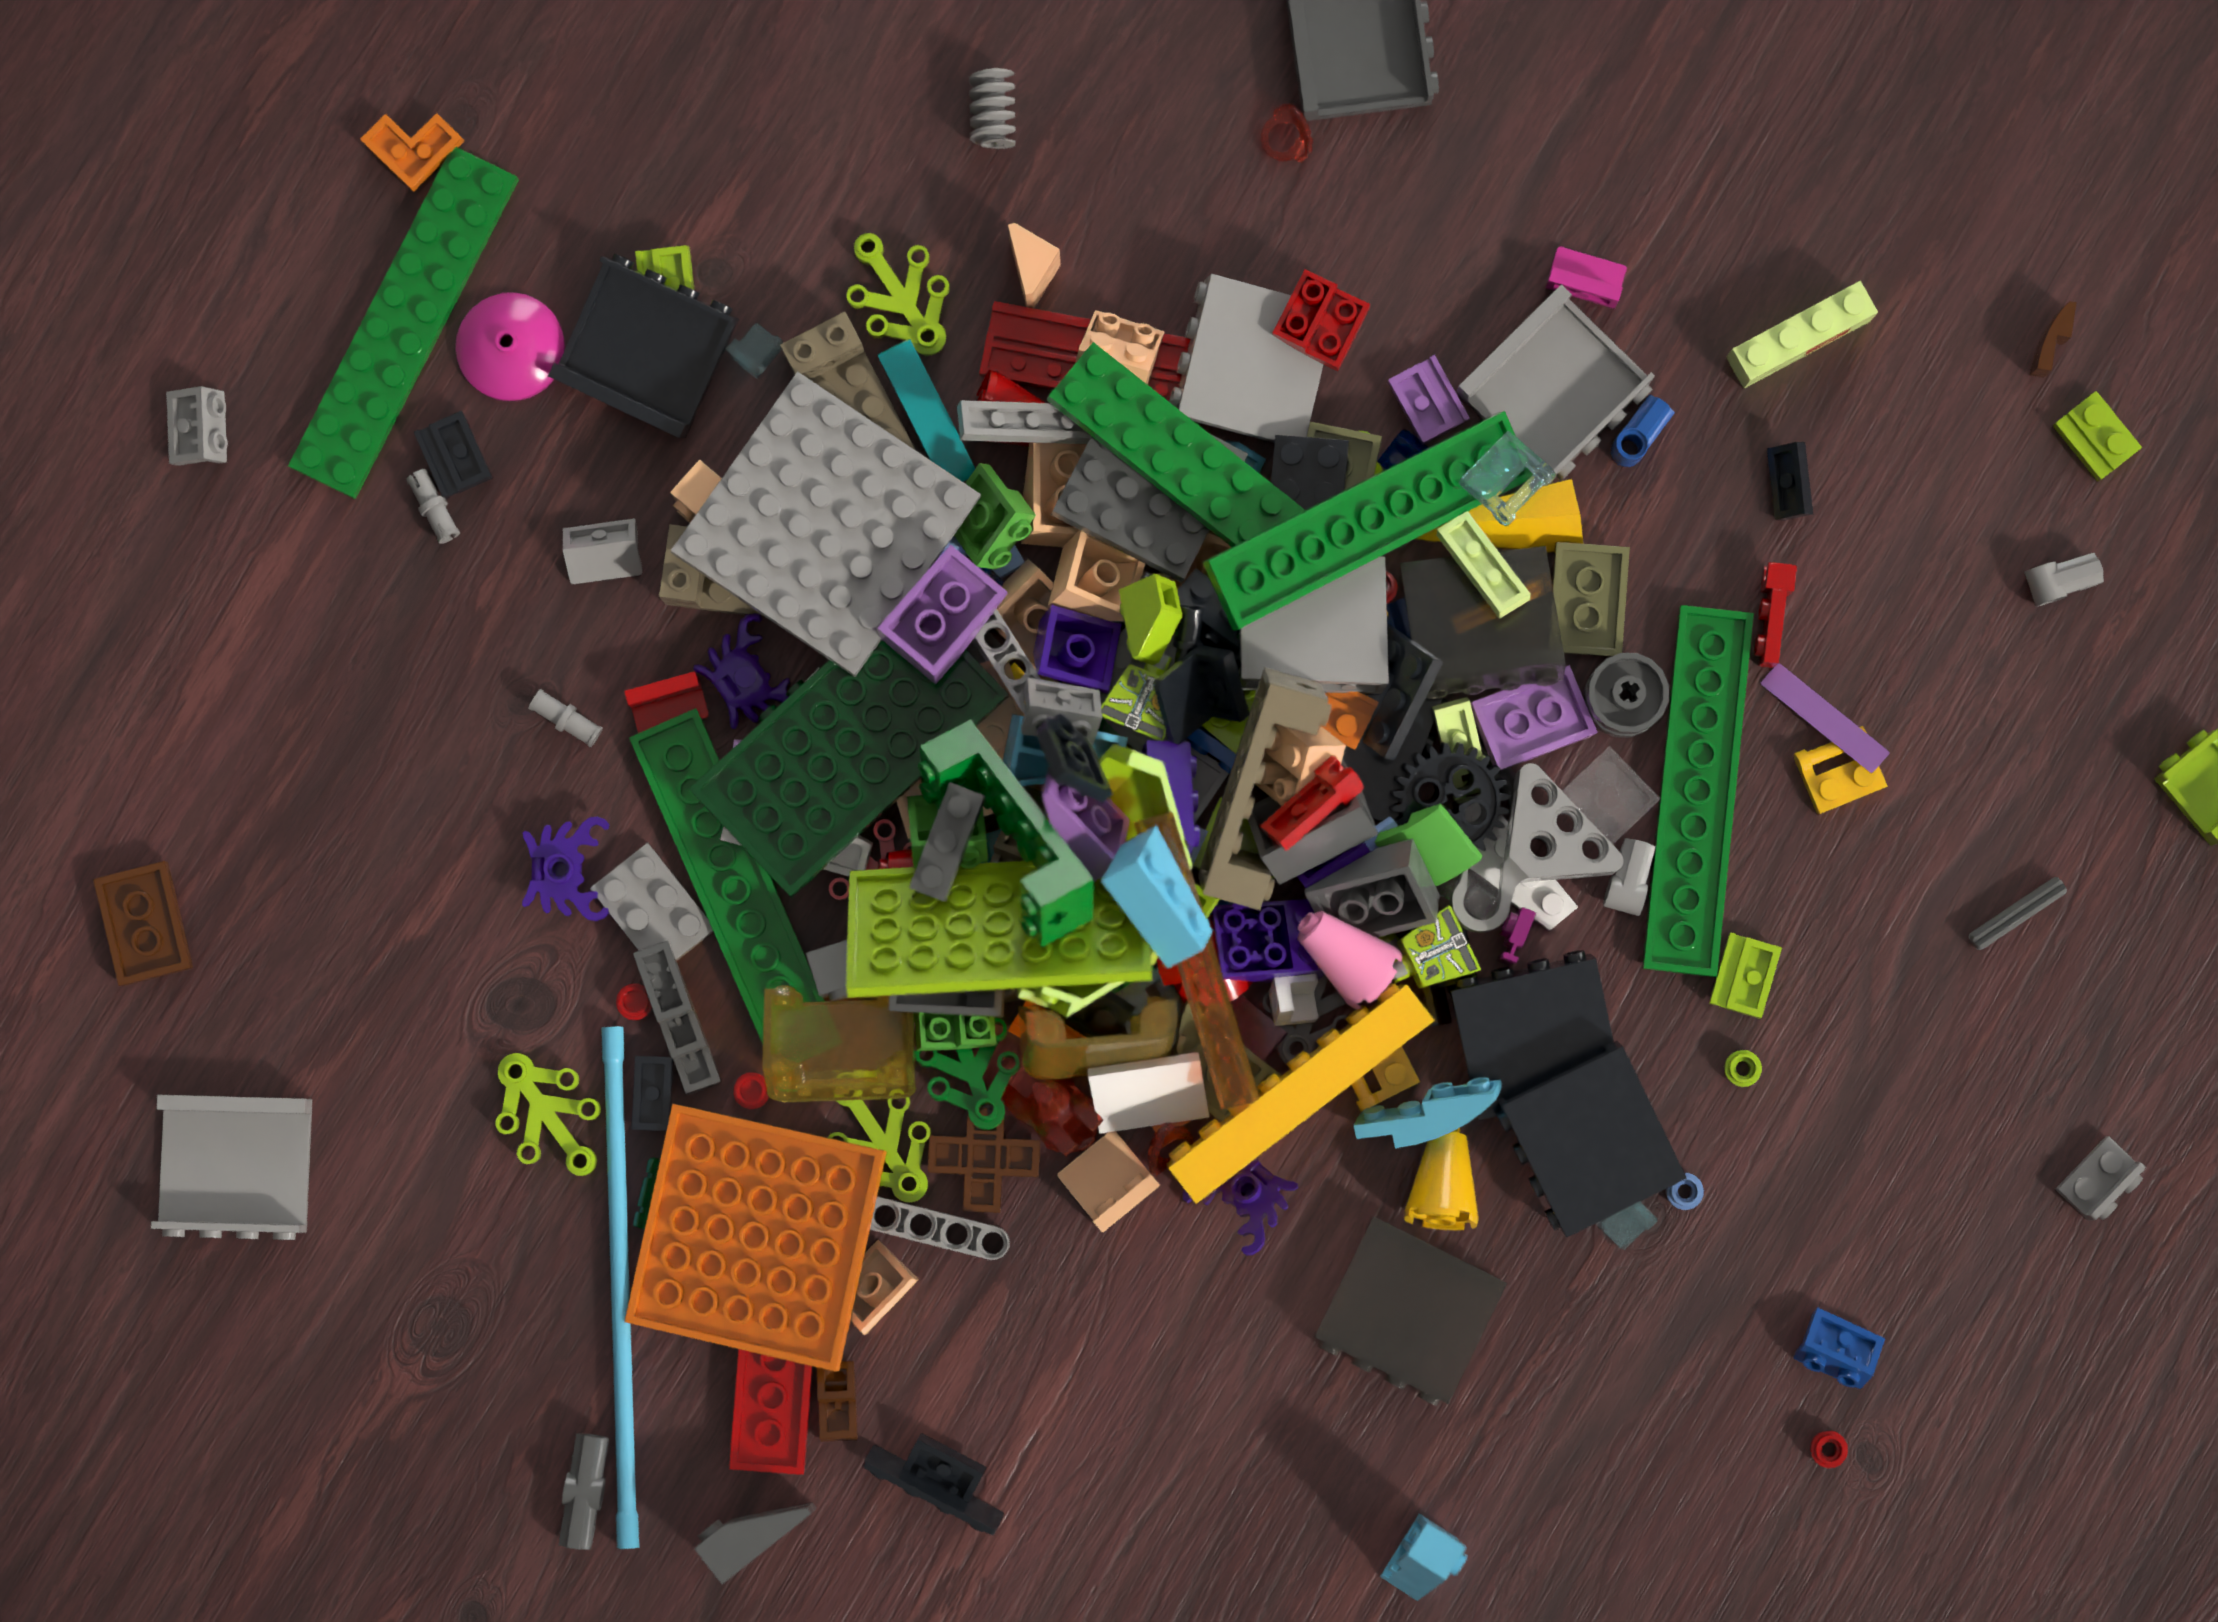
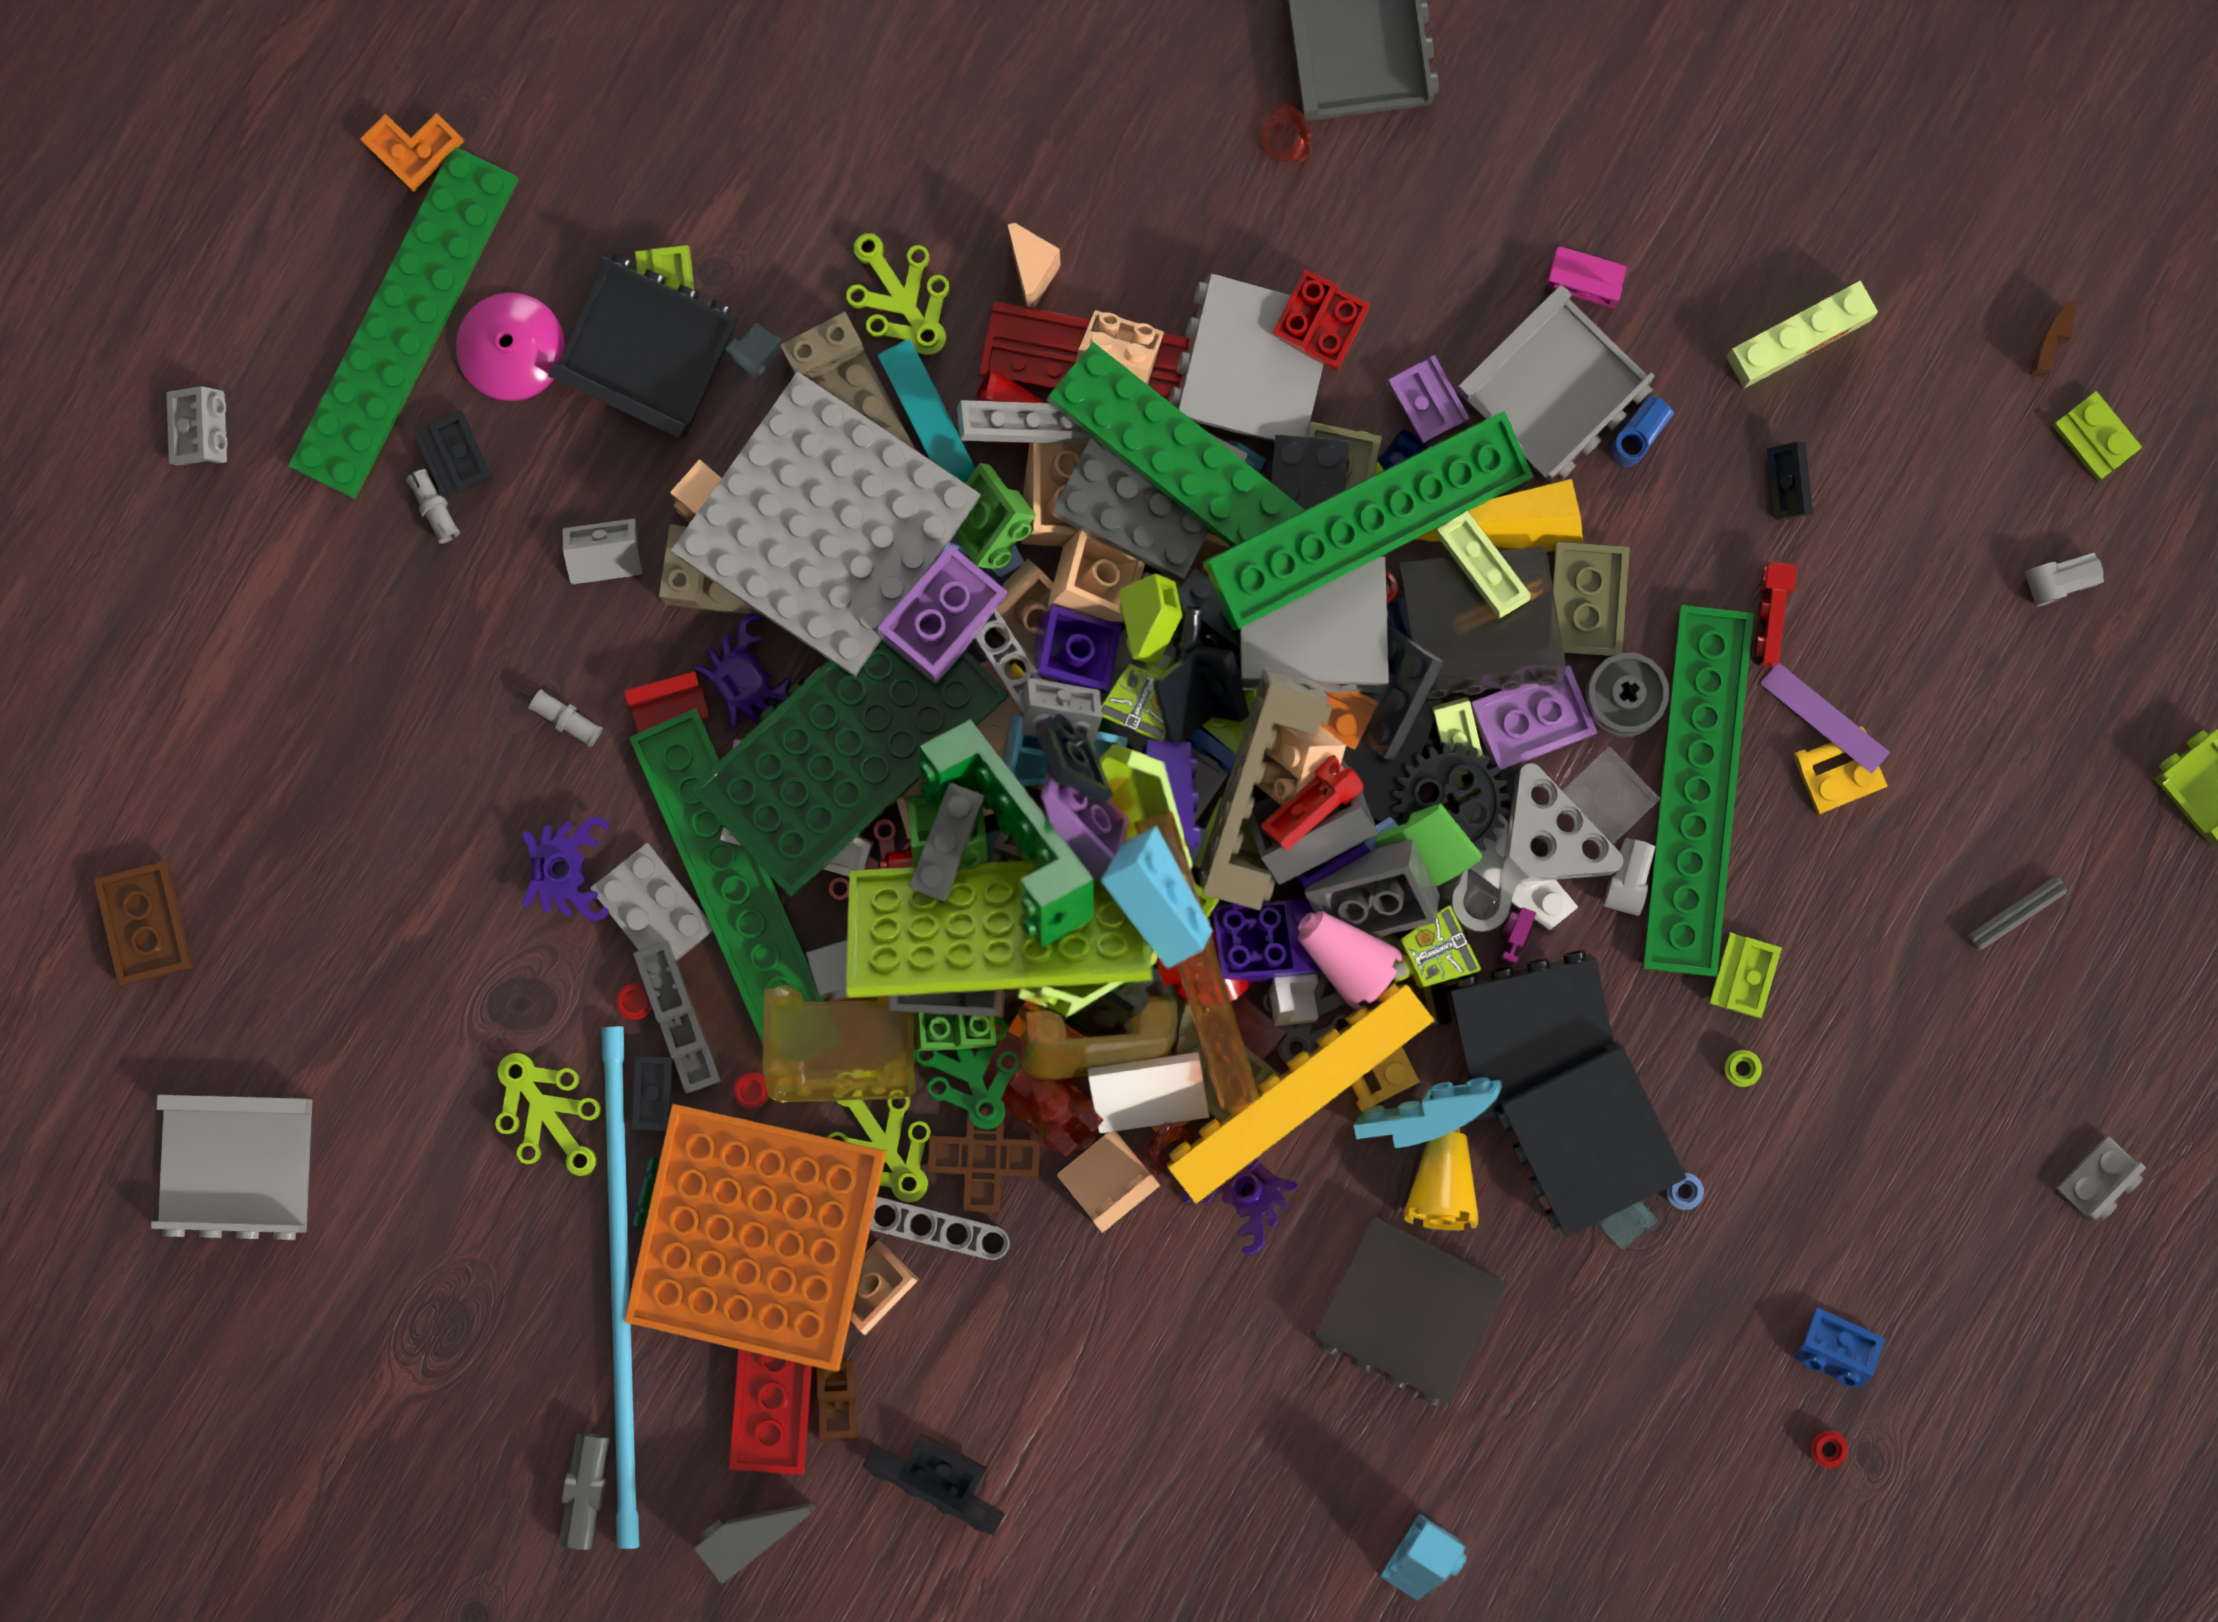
(990, 108): light grey piece -> none
(1498, 469): clear light blue plate -> none

